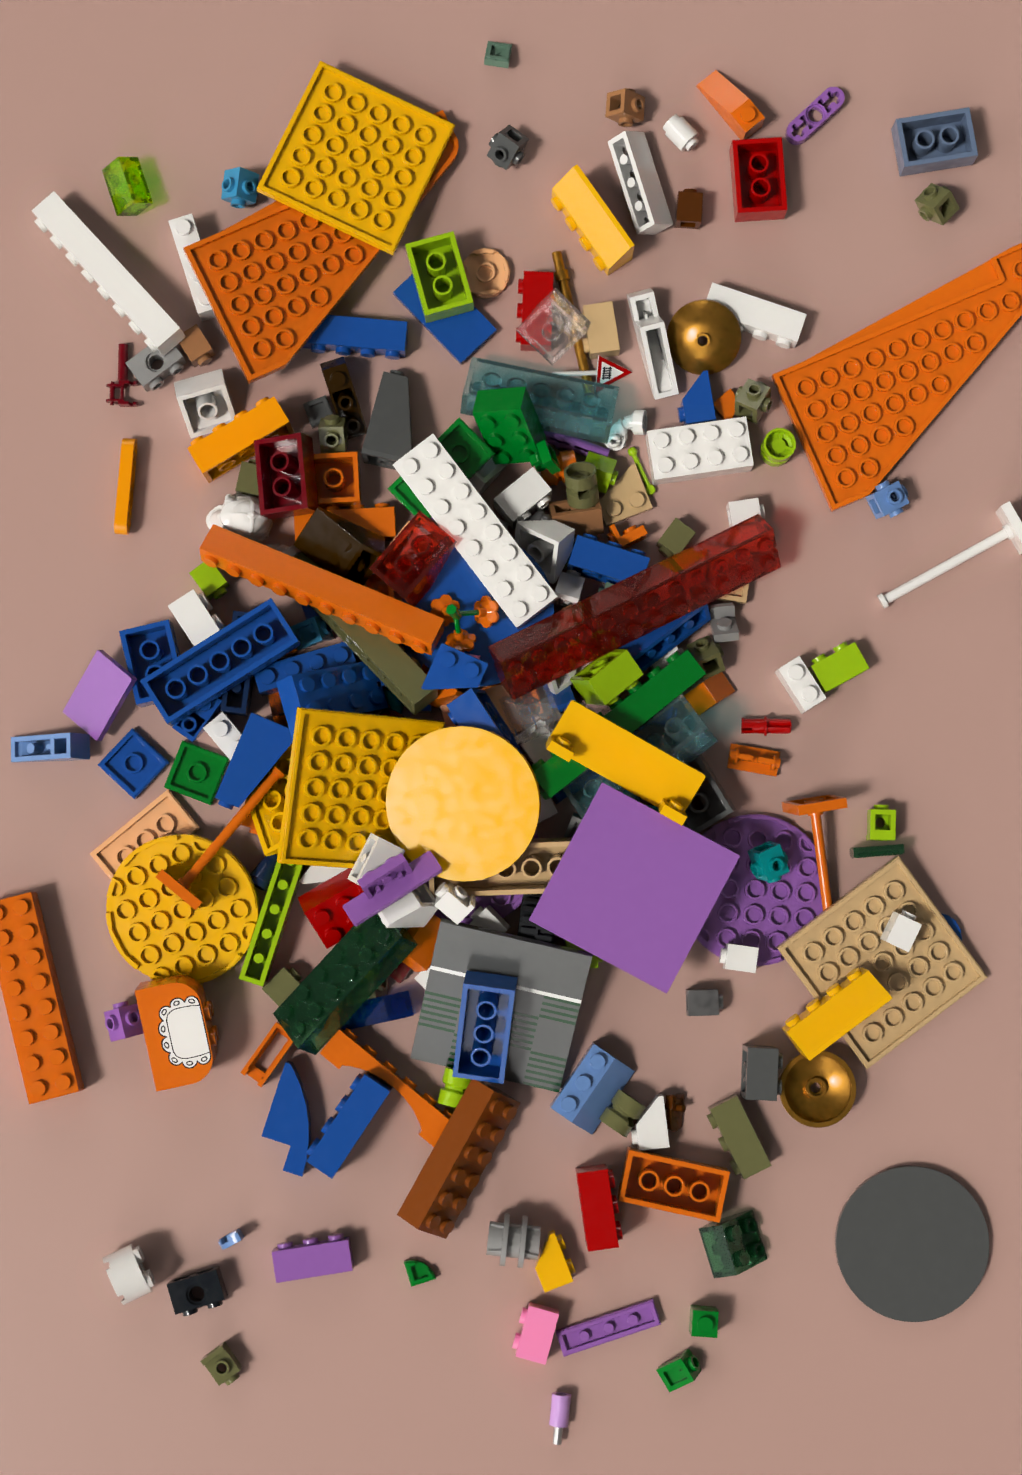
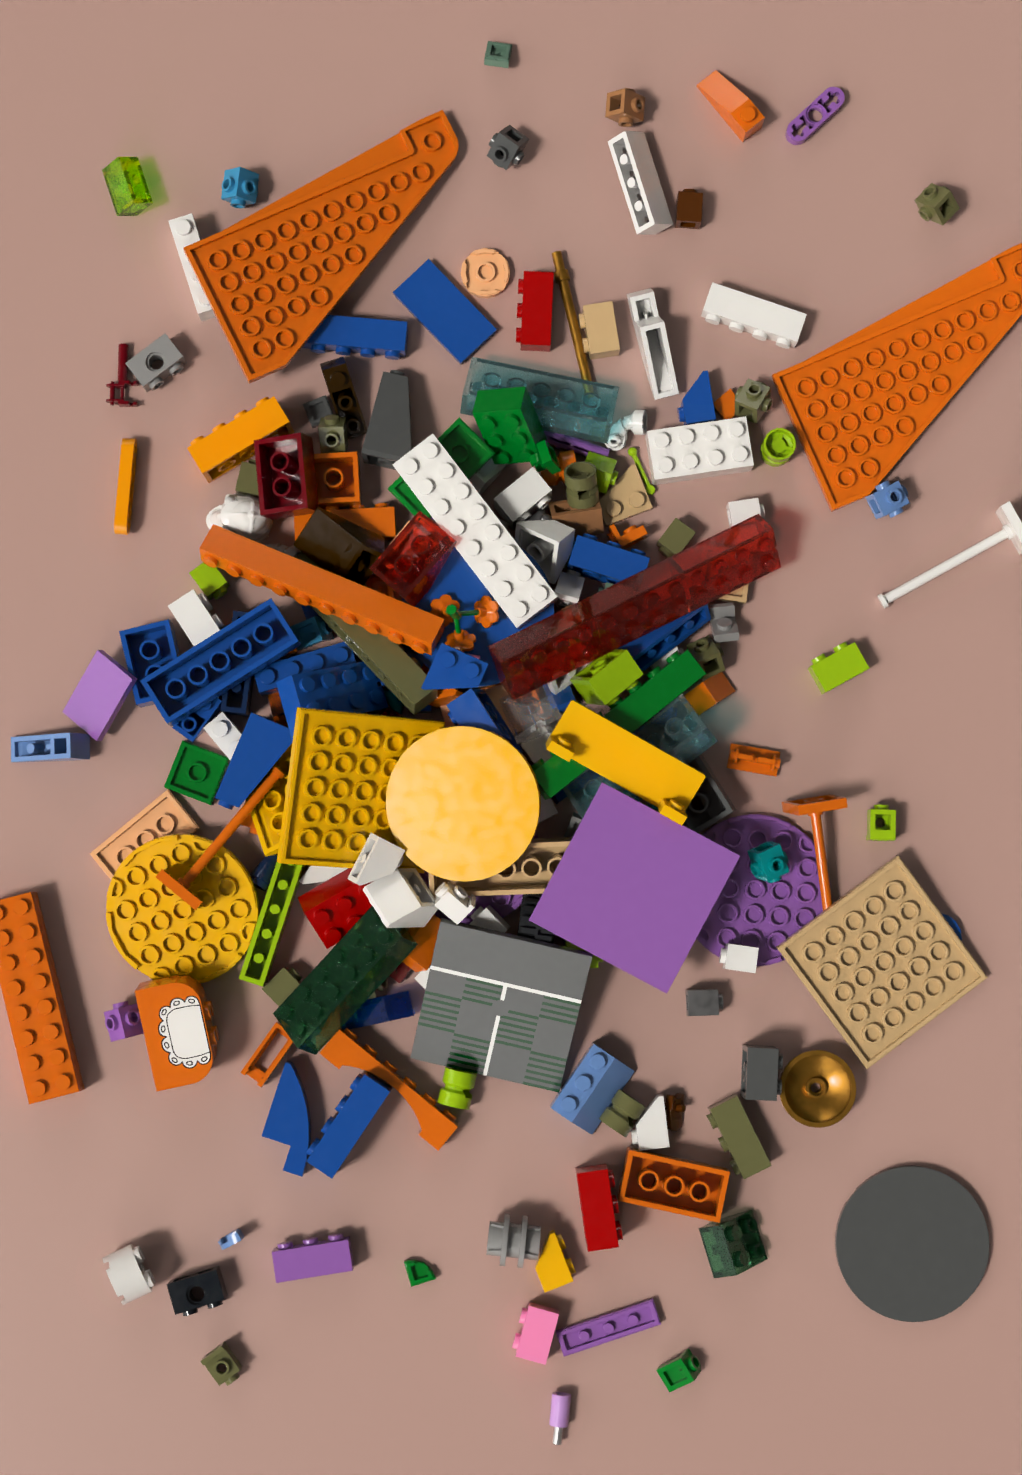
(108, 273): white brick -> none
(133, 763): blue tile -> none
(197, 347): medium nougat brick -> none
(204, 402): white slope -> none
(356, 158): yellow tile -> none
(390, 884): medium lavender bracket -> none
(439, 277): lime brick -> none
(458, 1159): dark orange brick -> none
(484, 1027): blue brick -> none
(554, 326): clear slope -> none
(592, 221): yellow slope -> none
(606, 372): piece -> none
(681, 133): white brick -> none
(703, 1321): green brick -> none
(708, 320): pearl gold dish -> none
(758, 179): red brick -> none
(765, 726): red axle -> none
(800, 684): white brick -> none
(836, 1012): yellow slope -> none
(876, 851): clear green tile -> none
(901, 930): white brick -> none
(934, 141): sand blue brick -> none

